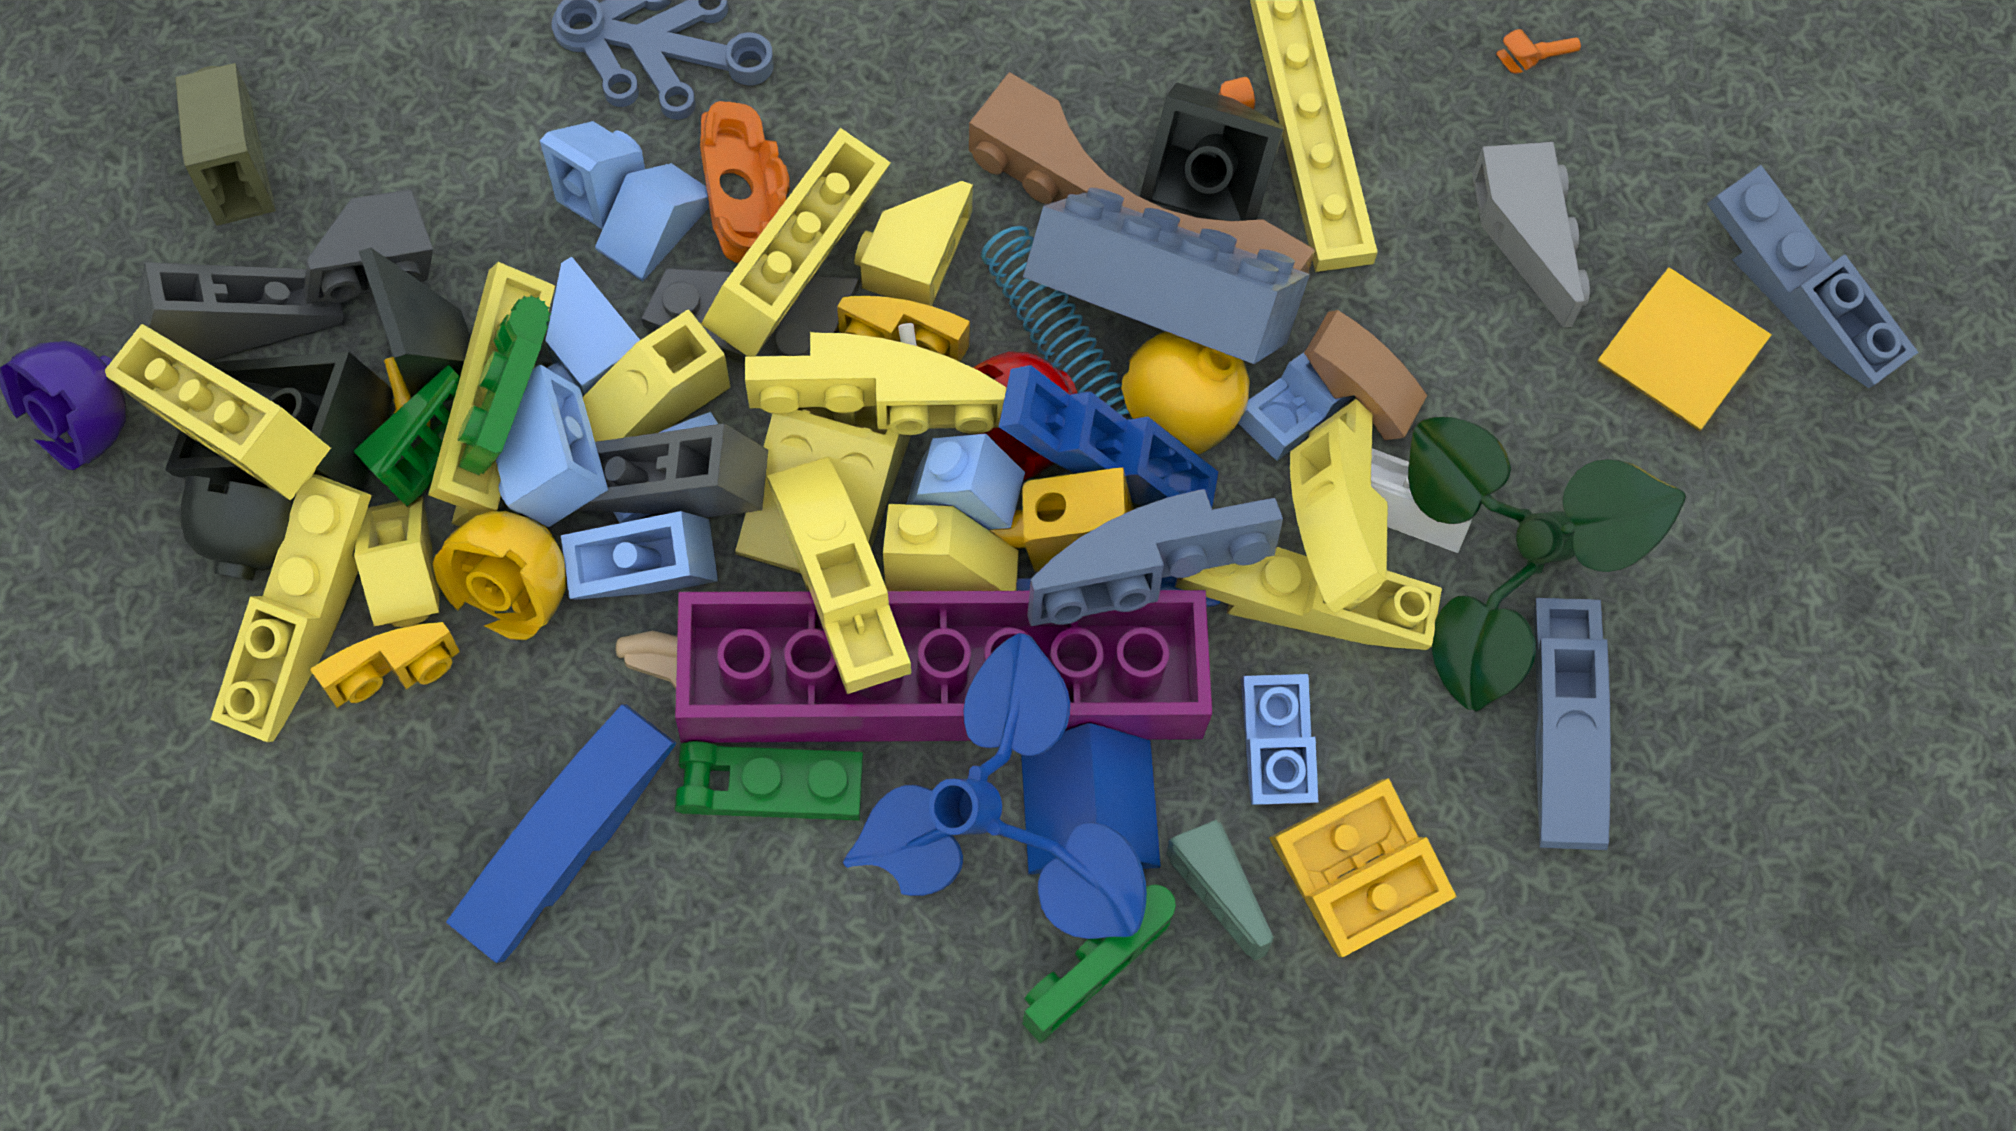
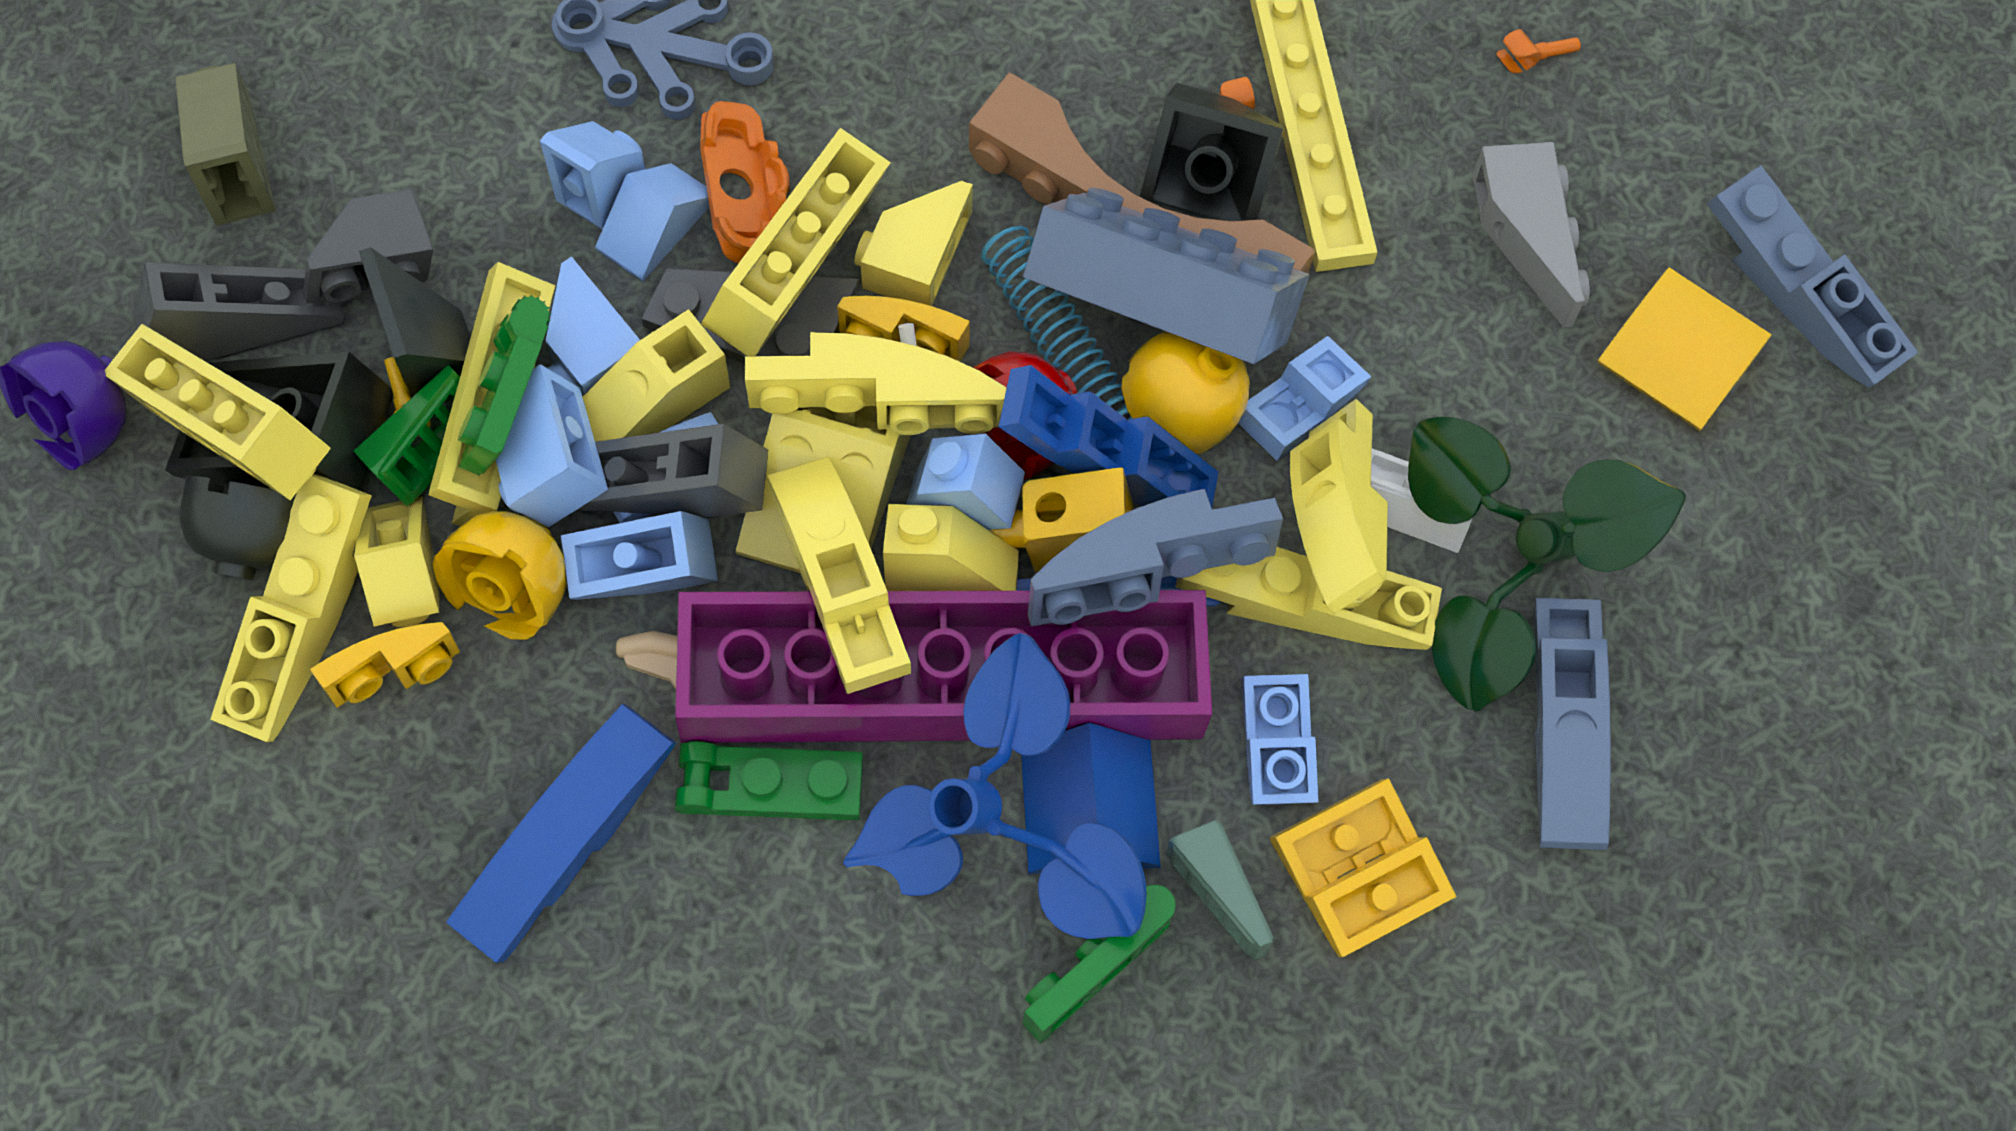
(1360, 365): medium nougat slope -> none

